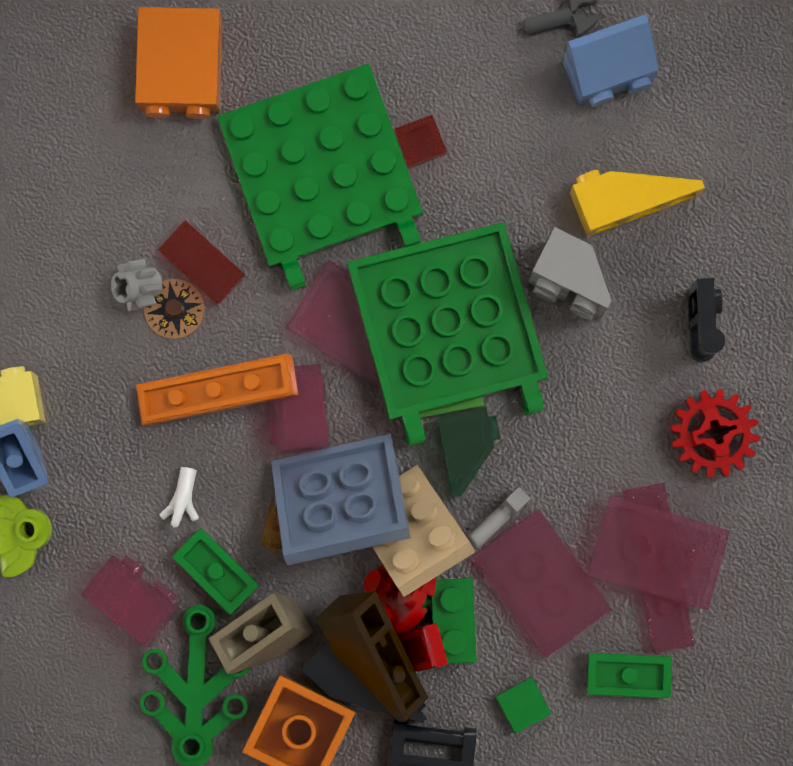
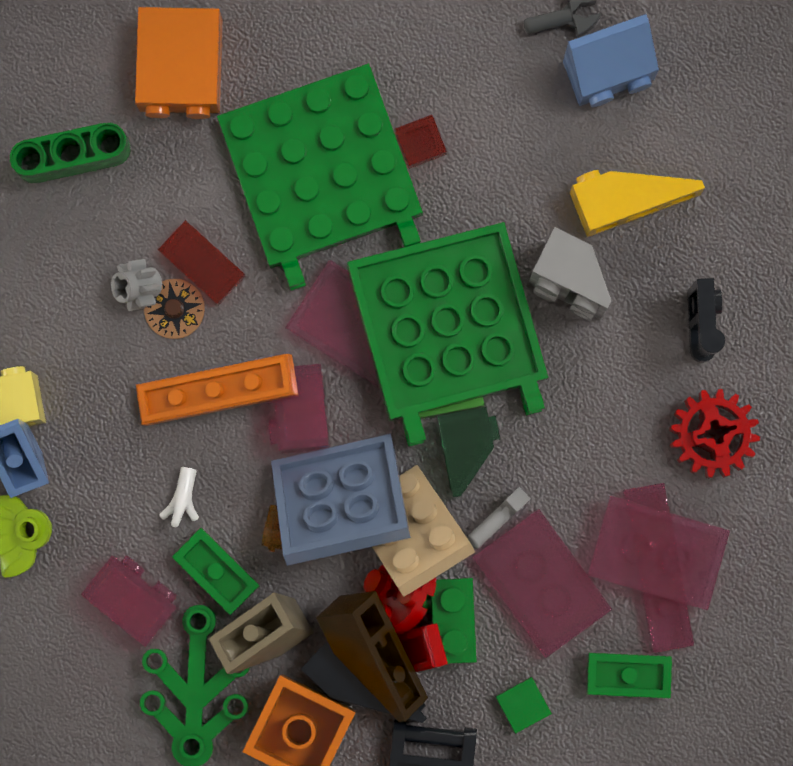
(52, 145): none -> green beam

